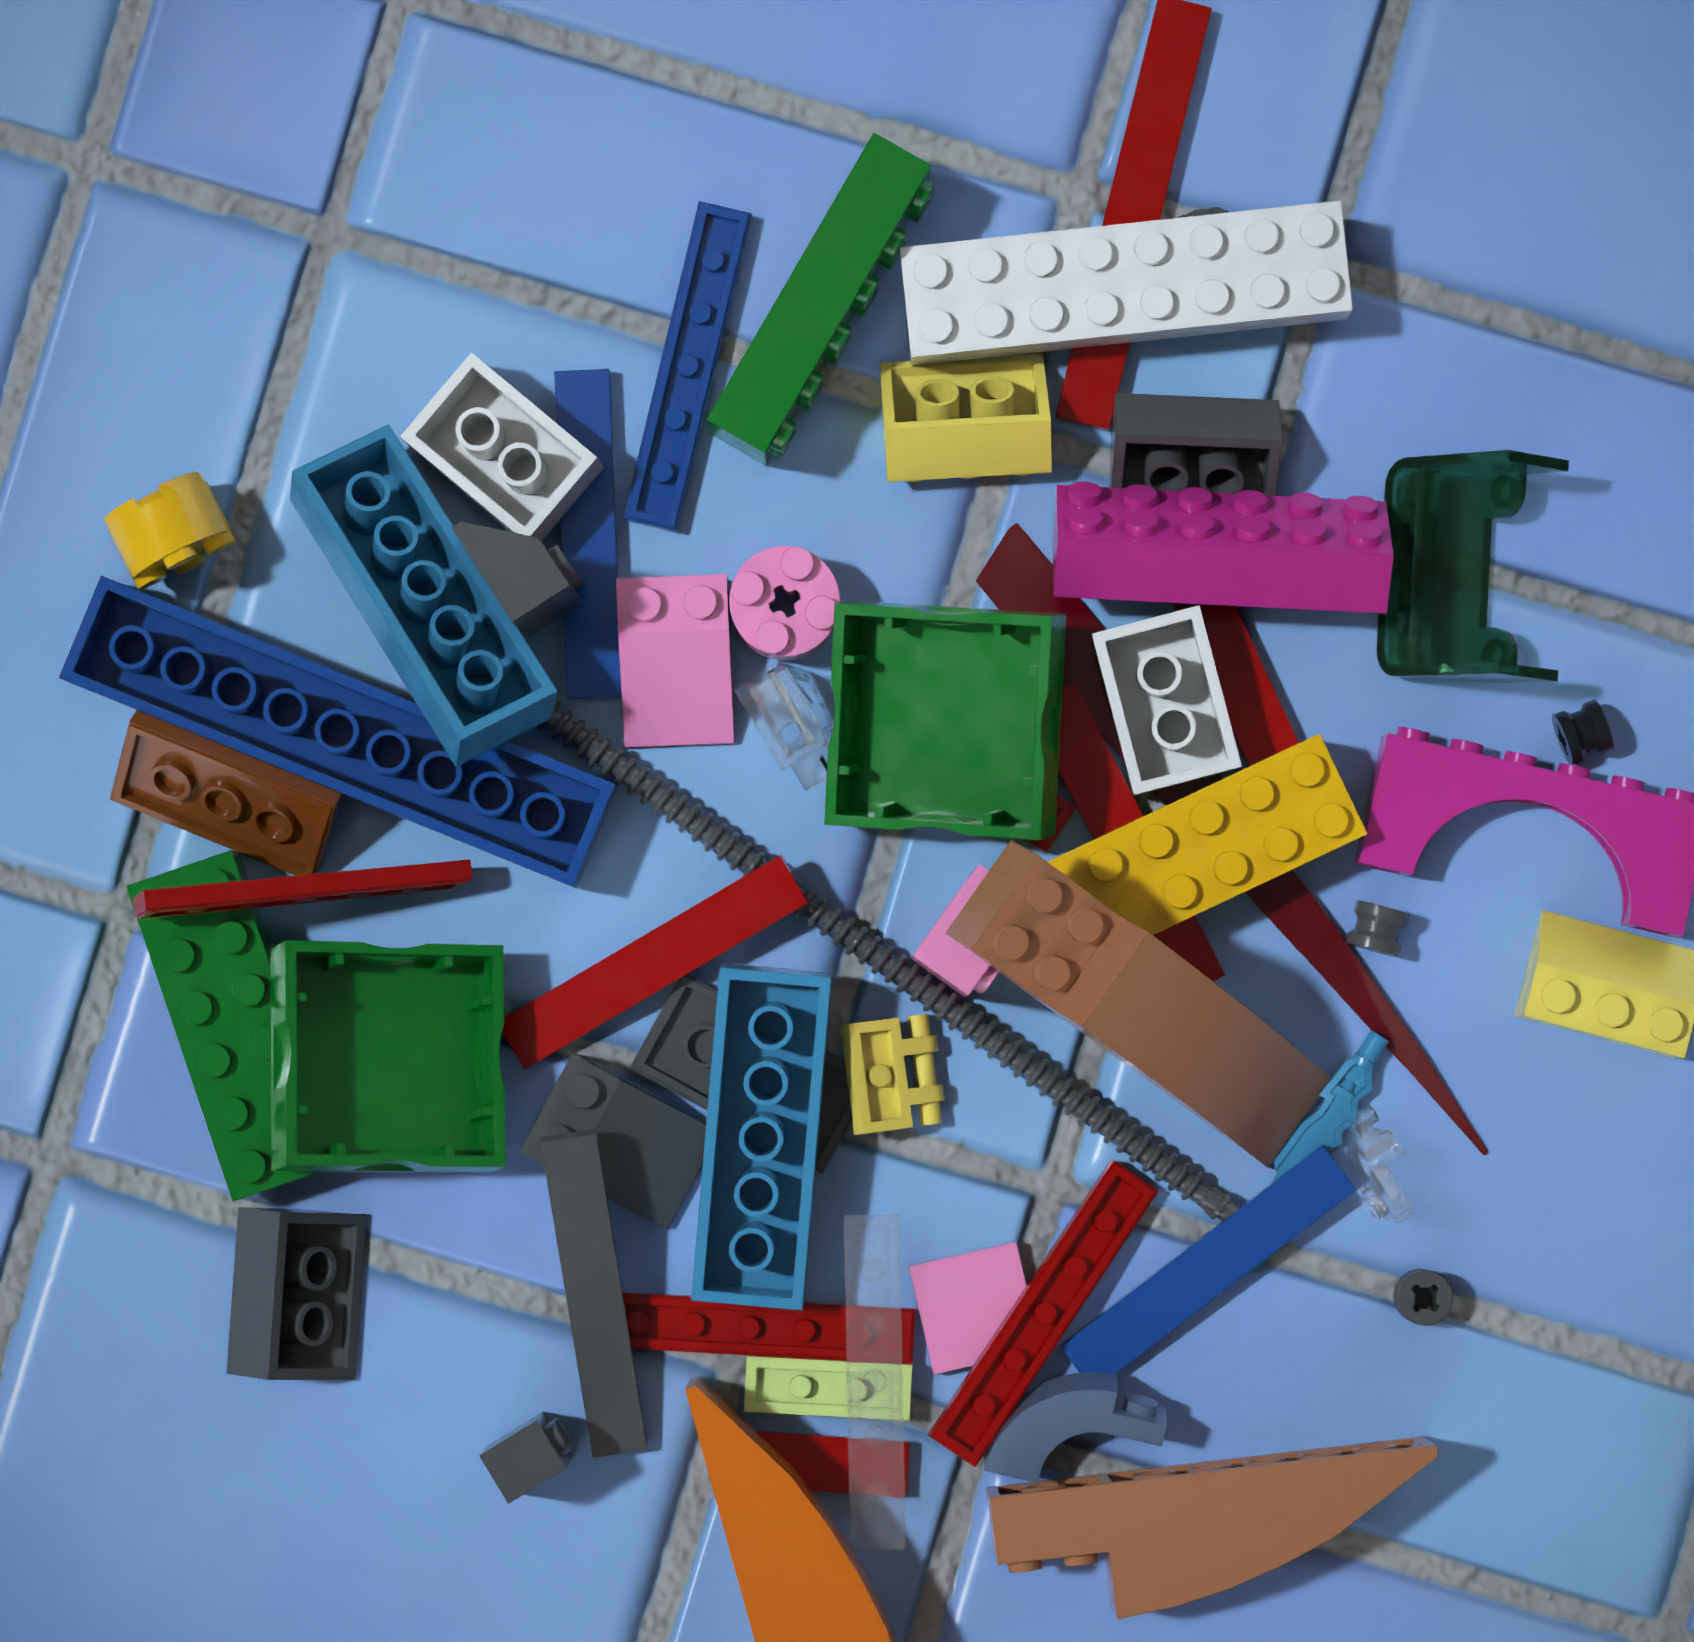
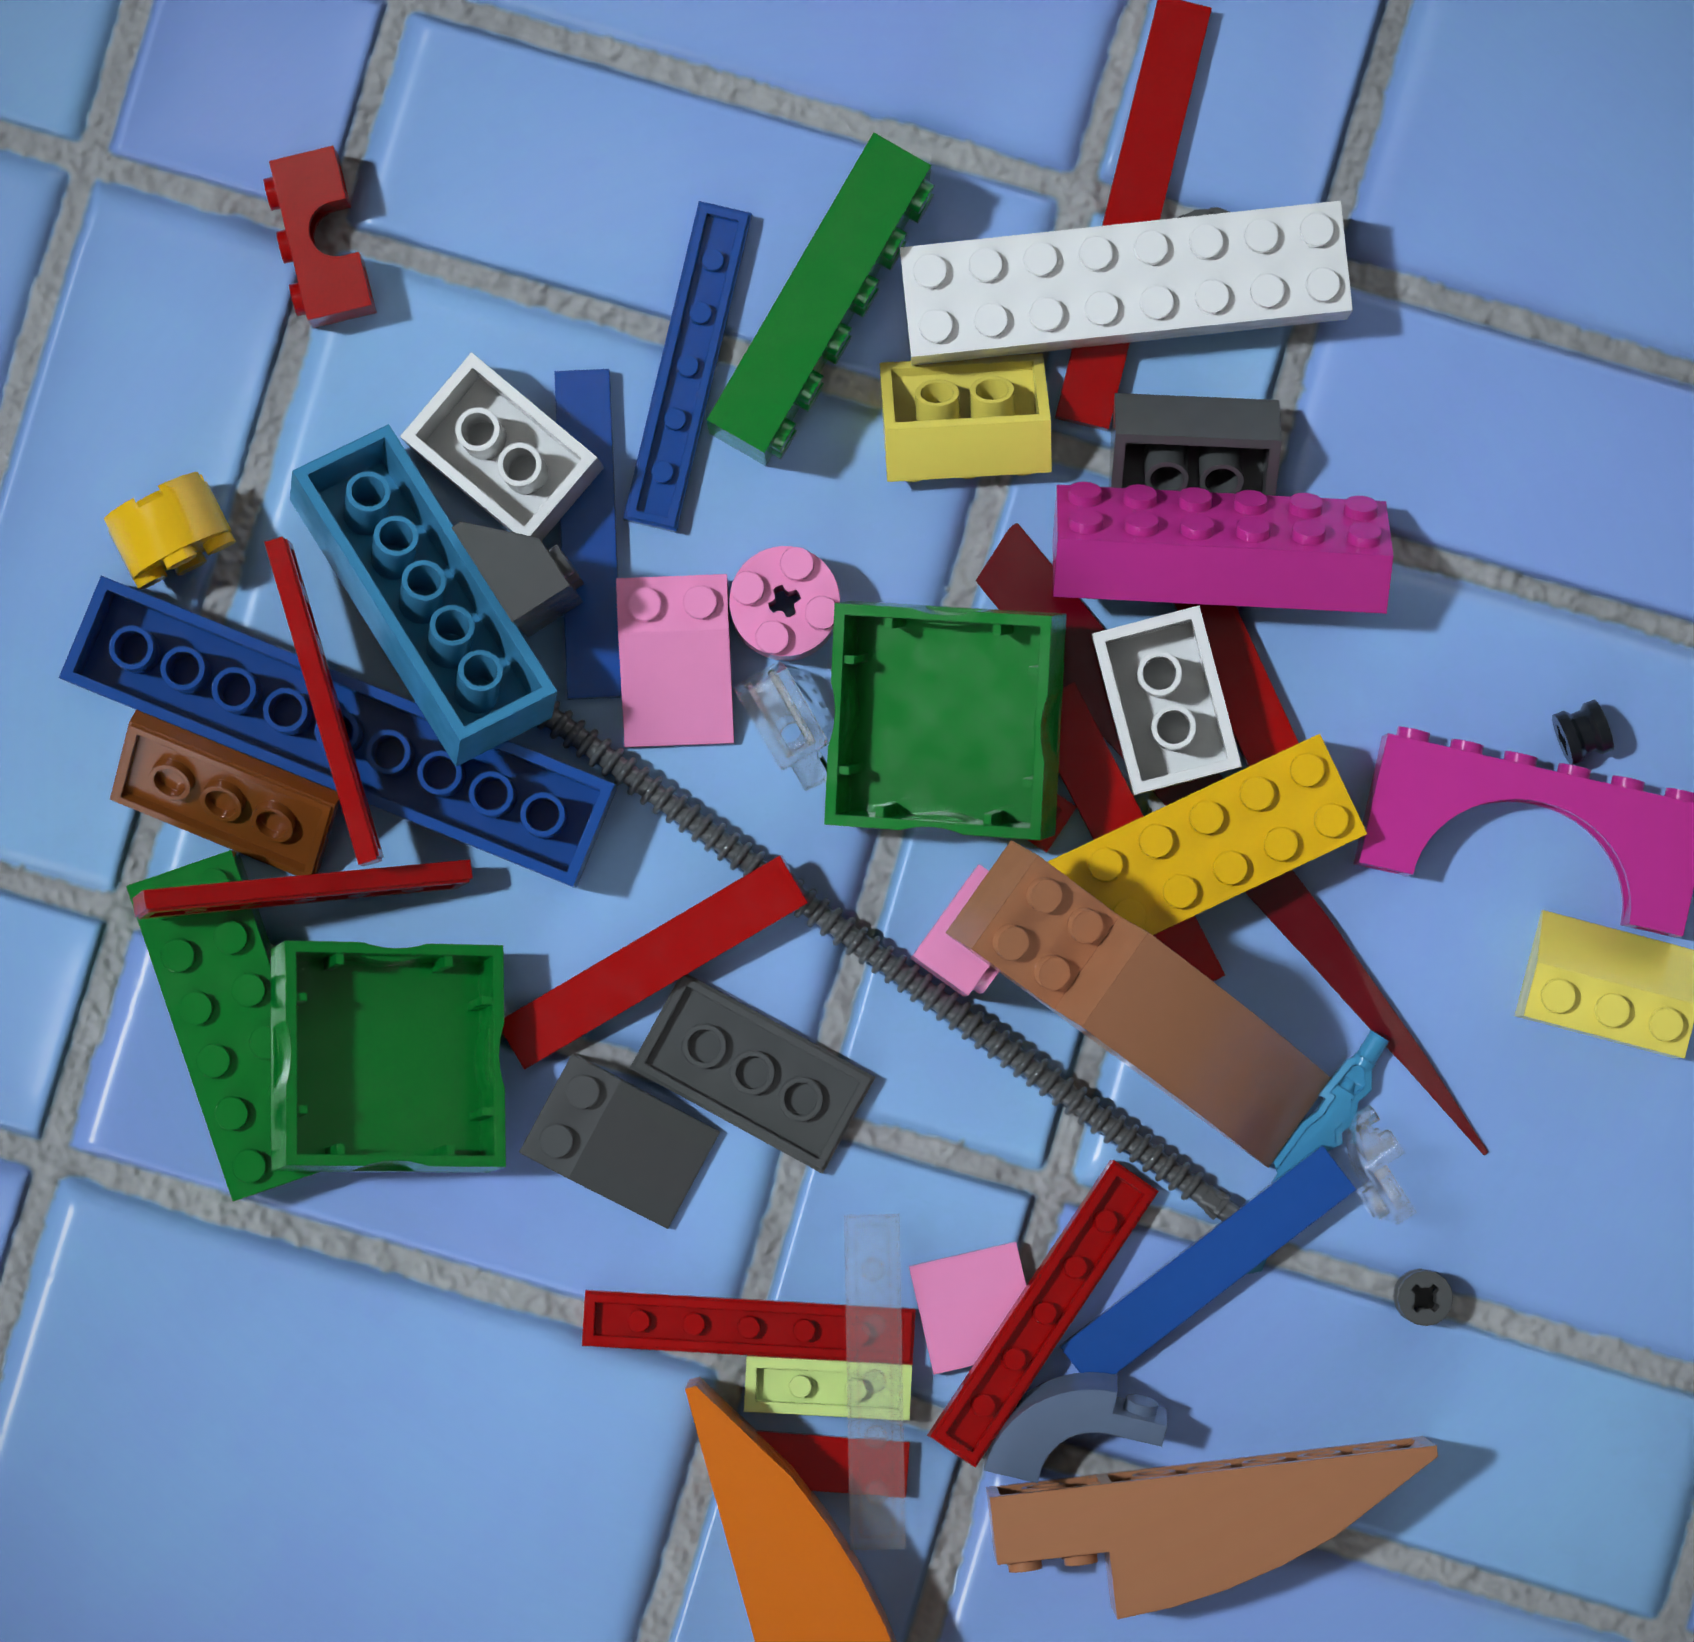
(296, 1294): dark grey slope -> none
(306, 191): none -> red arch
(324, 701): none -> red tile
(528, 1456): dark grey brick -> none
(594, 1292): dark grey tile -> none
(761, 1136): dark azure brick -> none
(879, 1078): light yellow plate -> none
(1377, 928): dark grey wheel -> none
(1441, 565): clear green windscreen -> none

